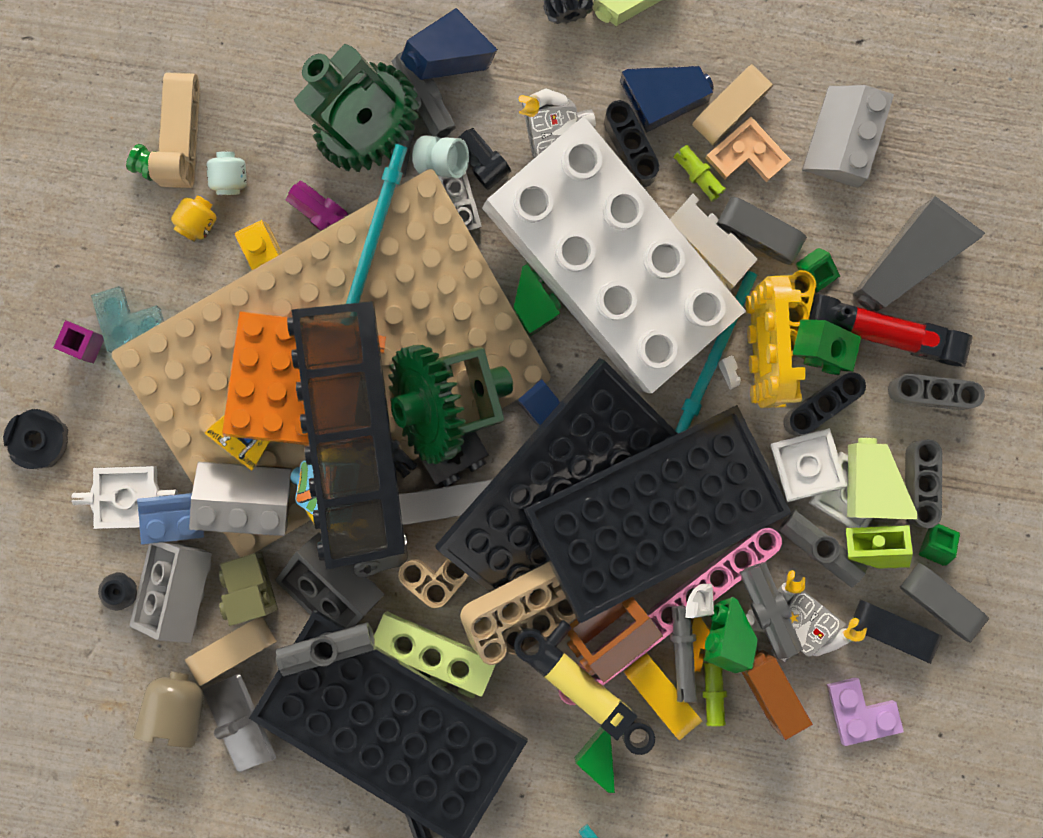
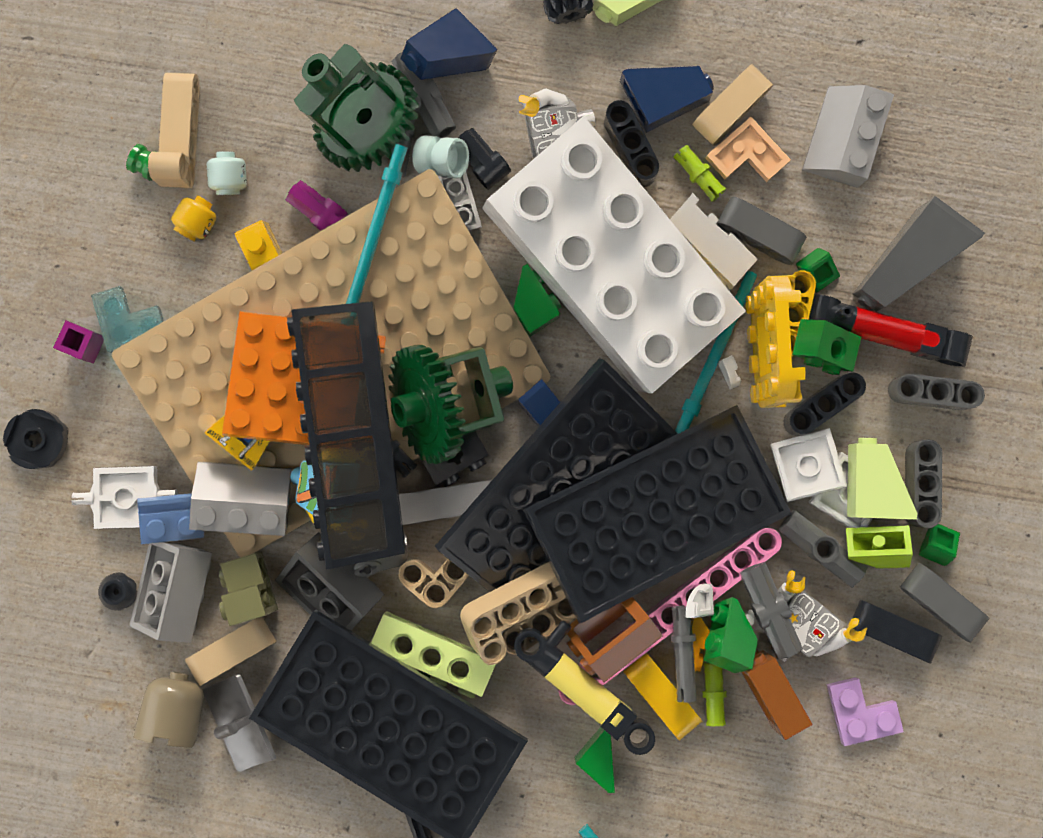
(307, 654): dark grey piece -> none

